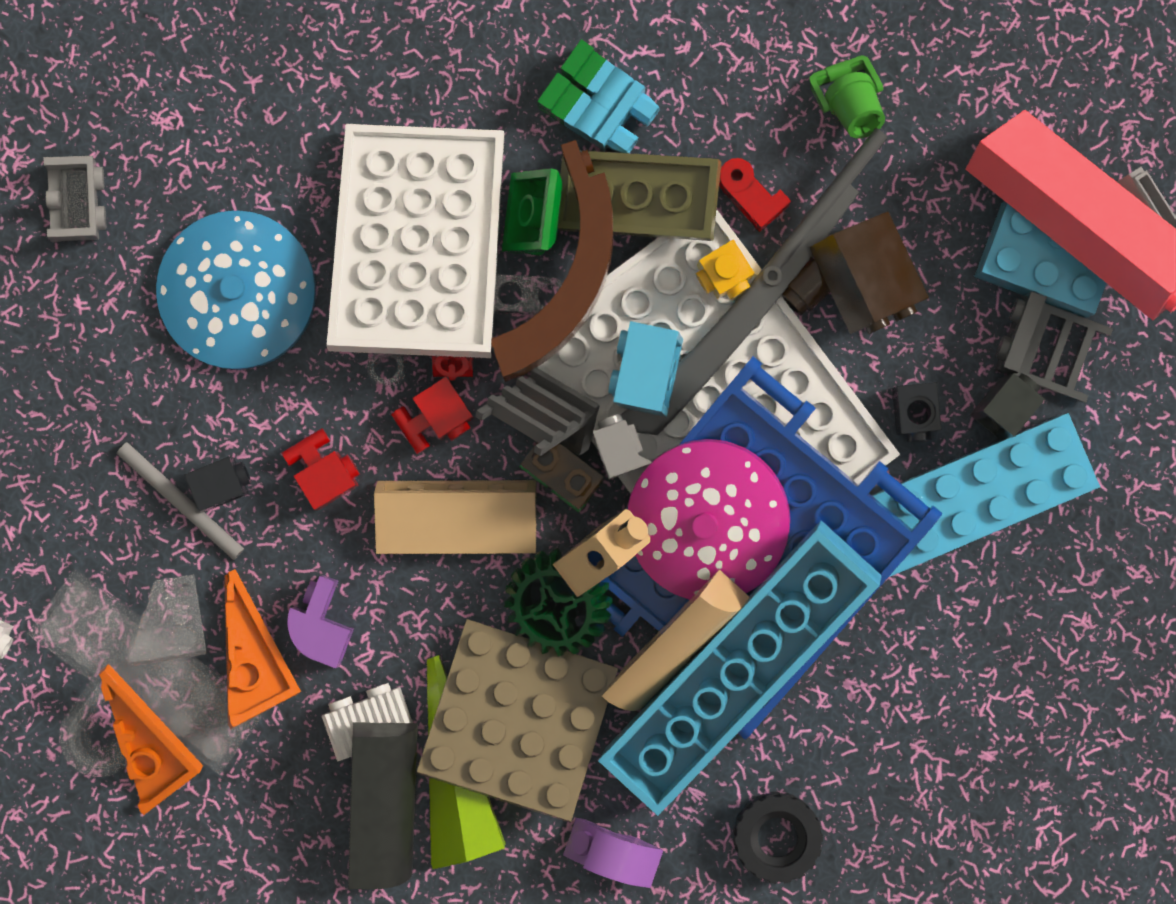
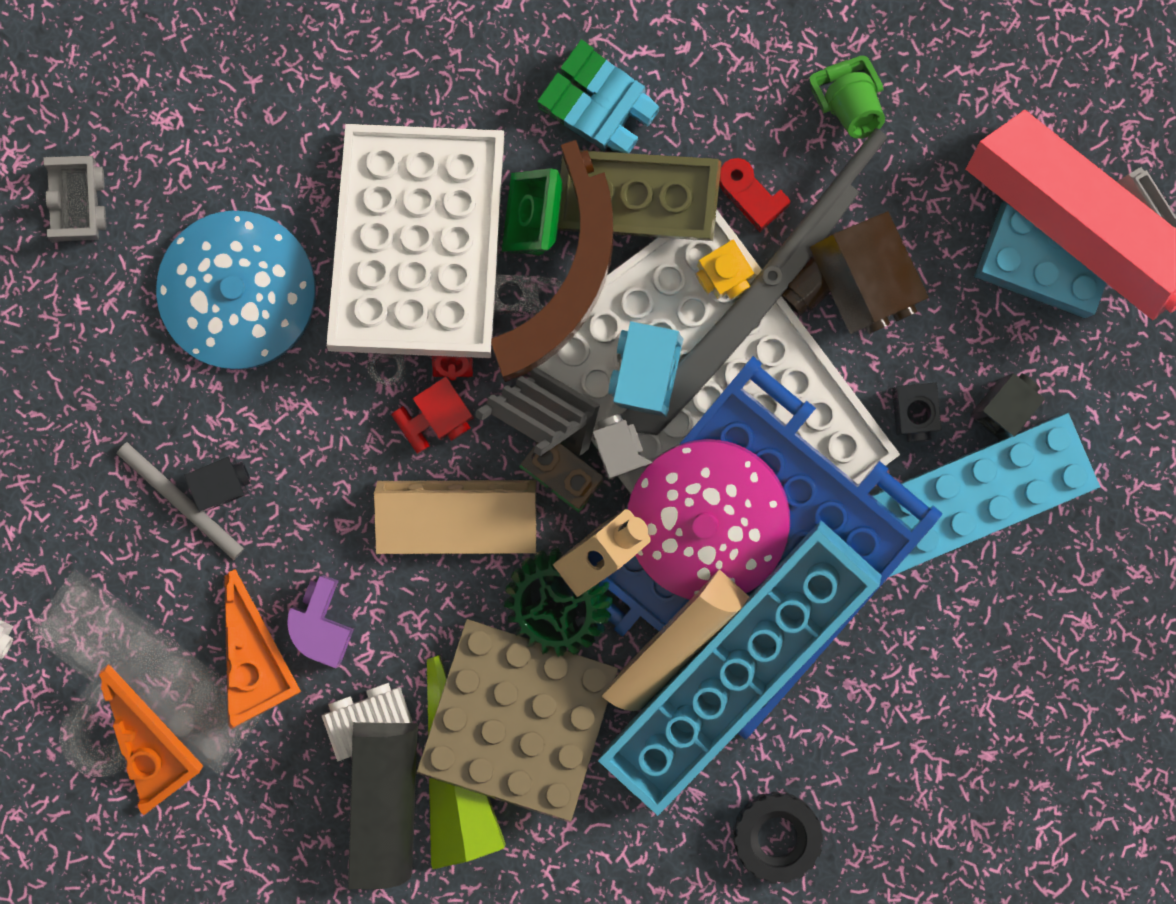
(170, 624): clear wing -> none
(324, 477): red brick -> none
(613, 854): medium lavender brick -> none
(1026, 331): dark grey plate -> none

